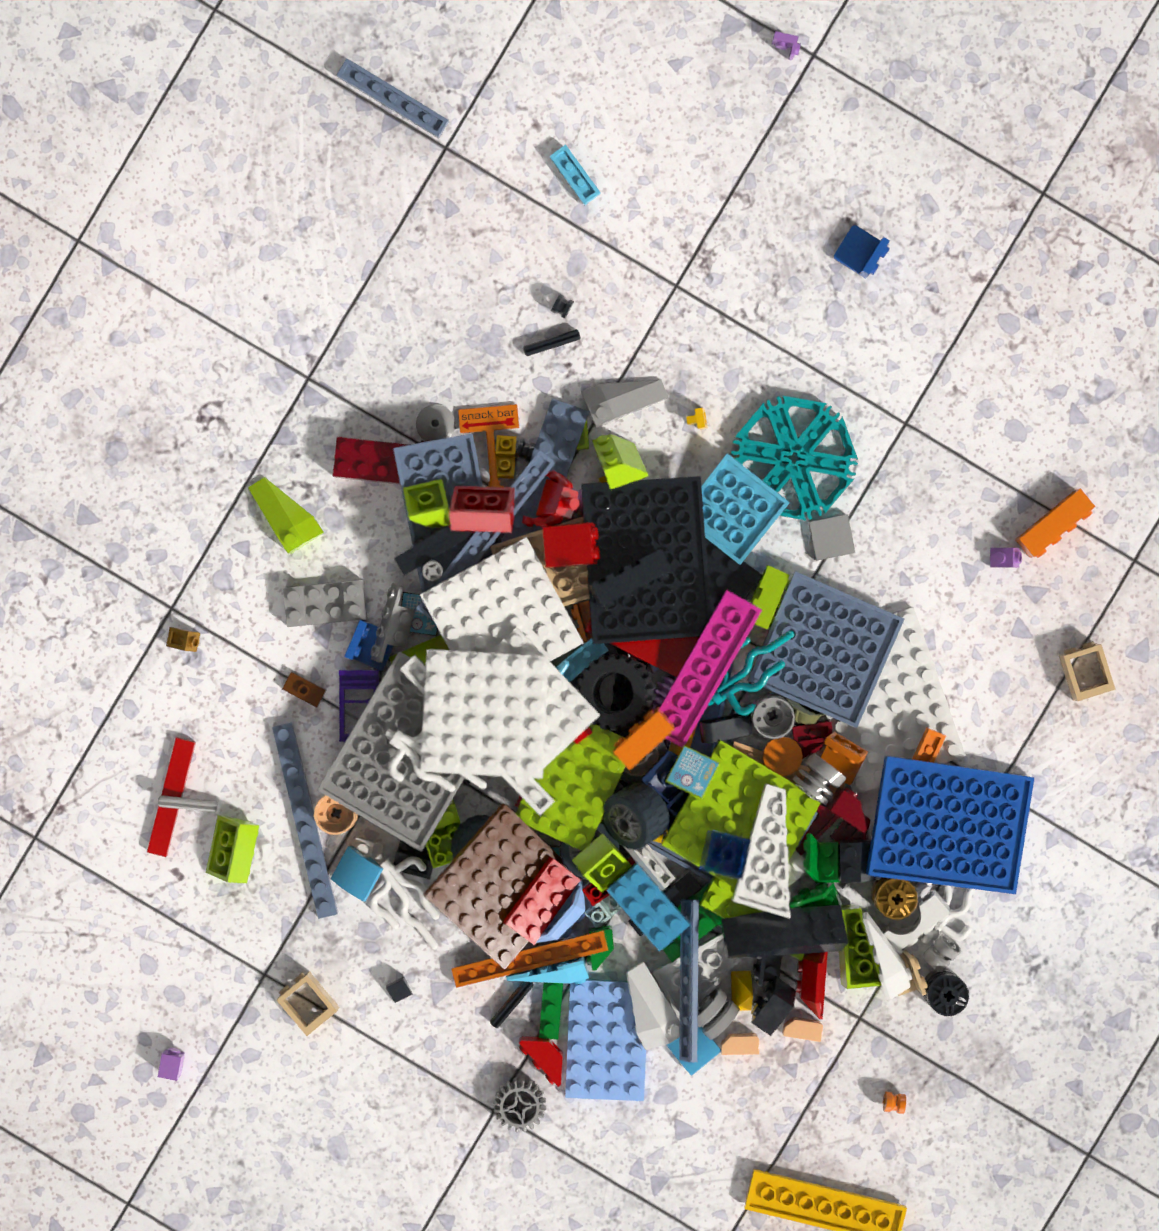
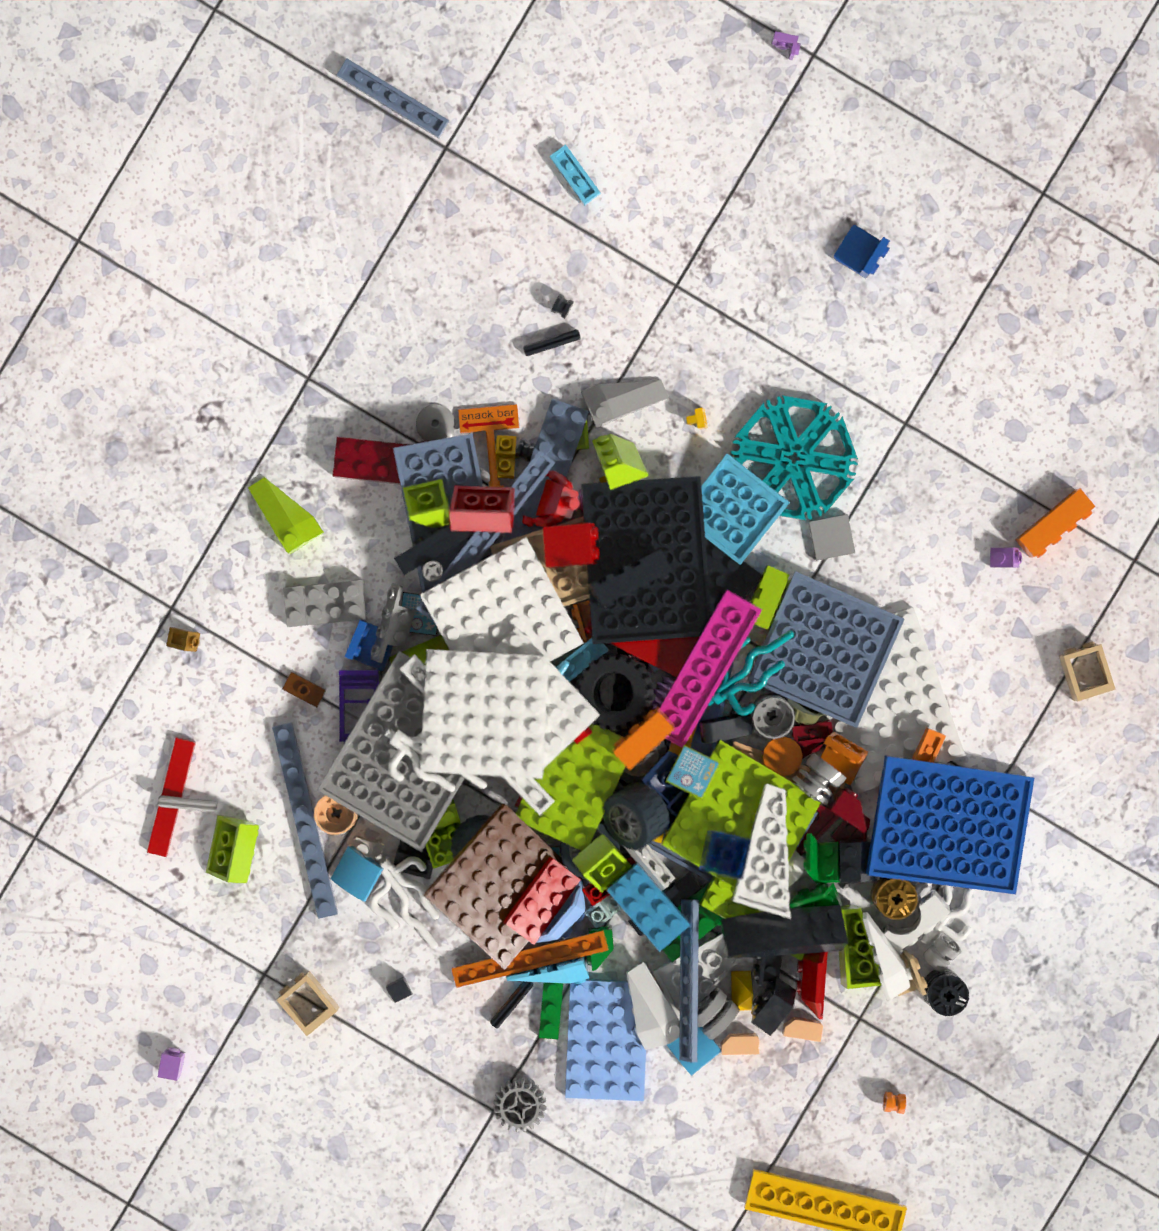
(545, 1056): red slope -> none

